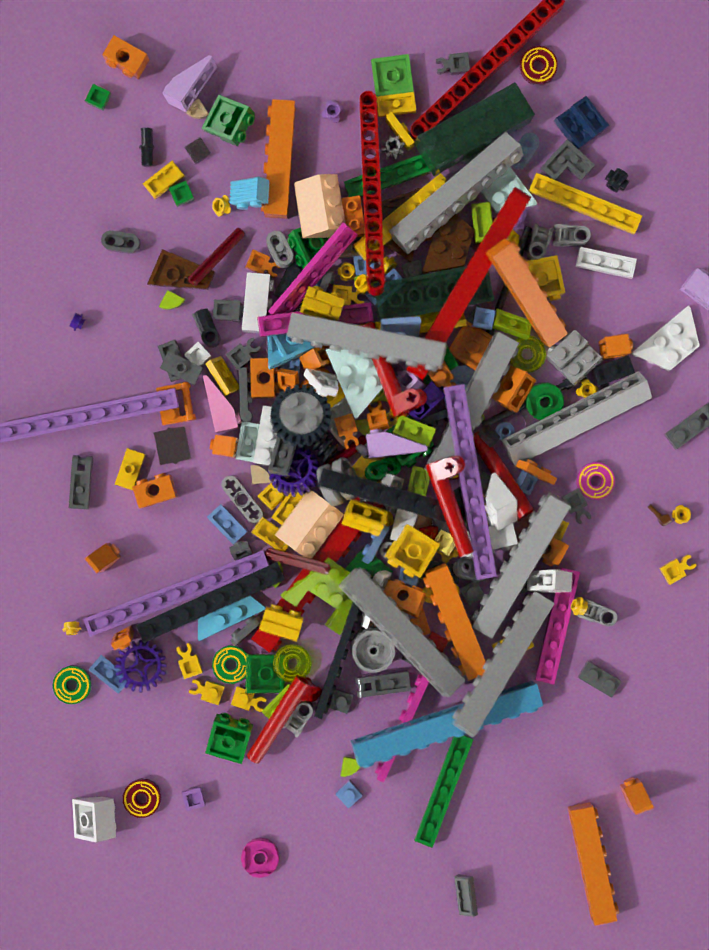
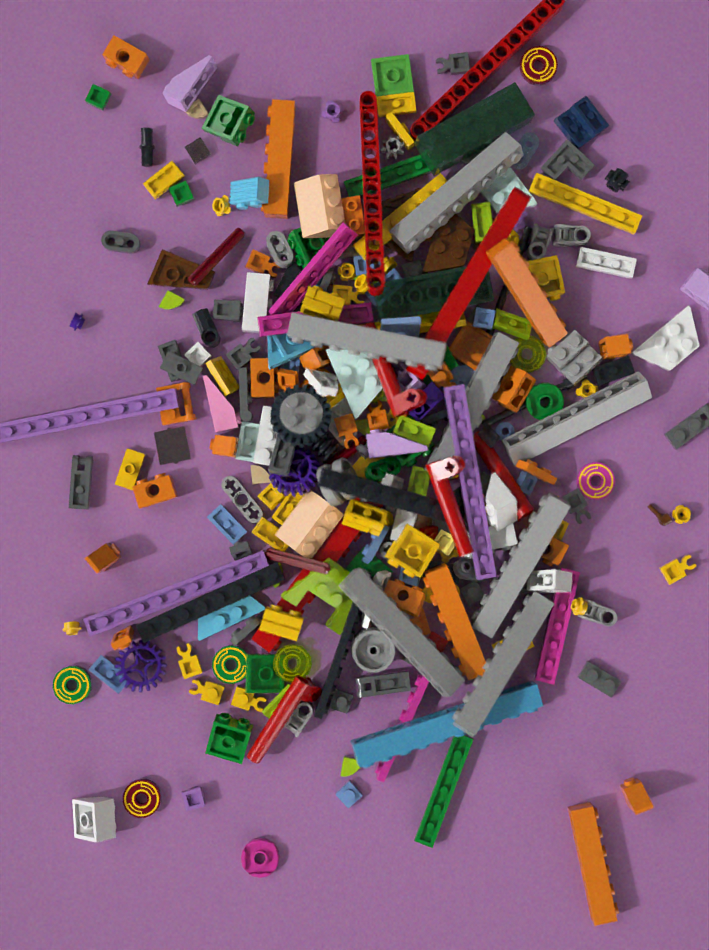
(466, 895): dark grey plate -> none

